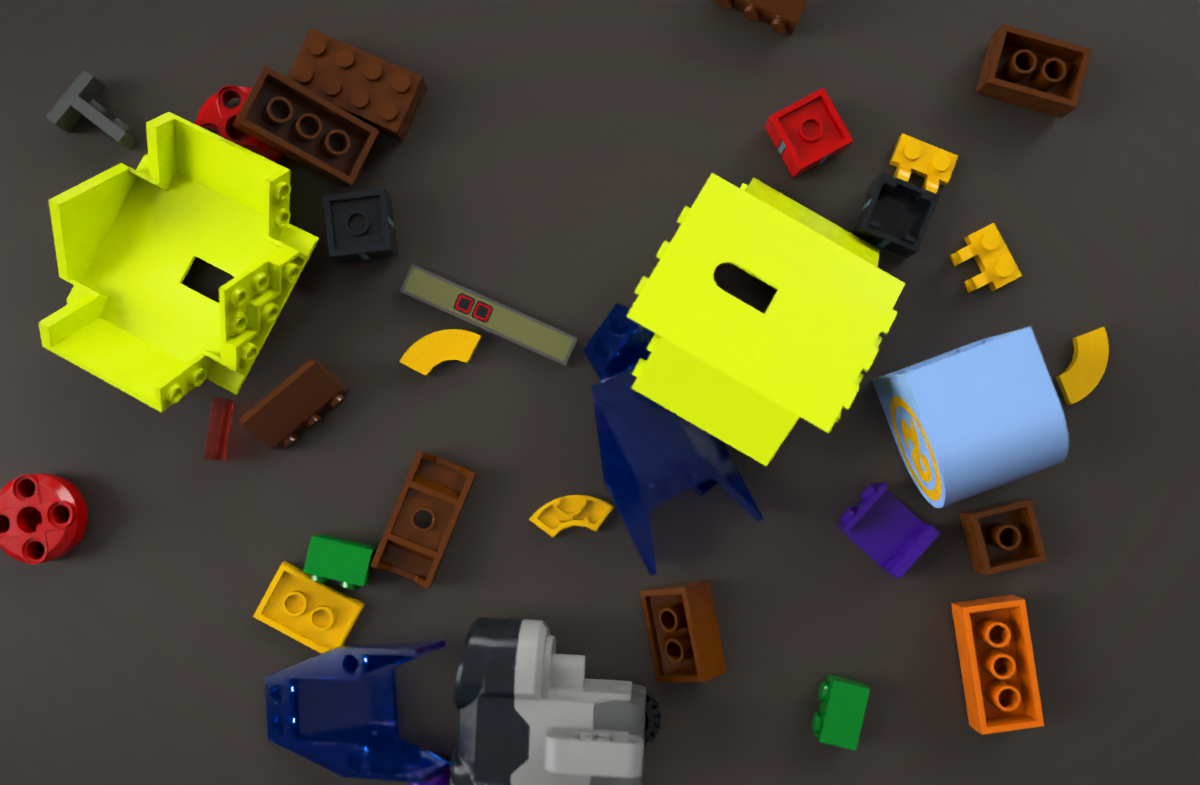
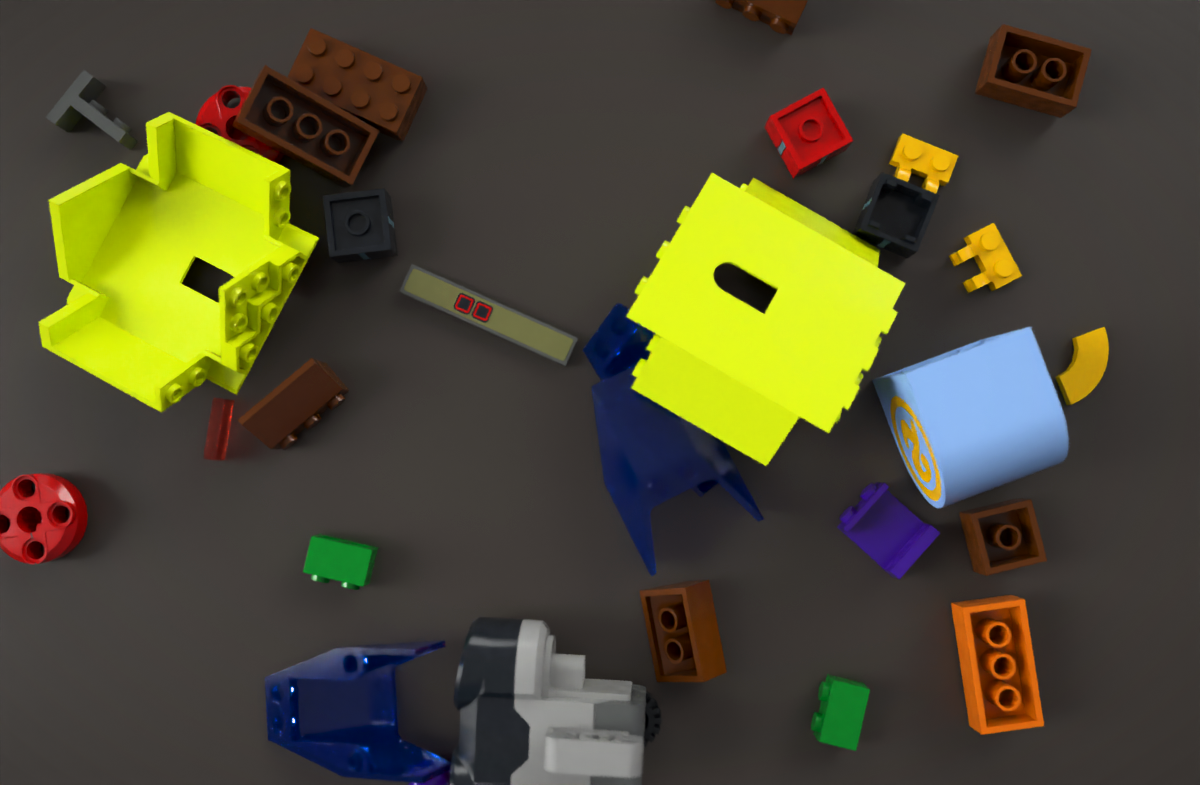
(308, 609): yellow tile -> none
(429, 486): reddish brown piece -> none
(440, 348): yellow tile -> none
(571, 511): yellow tile -> none

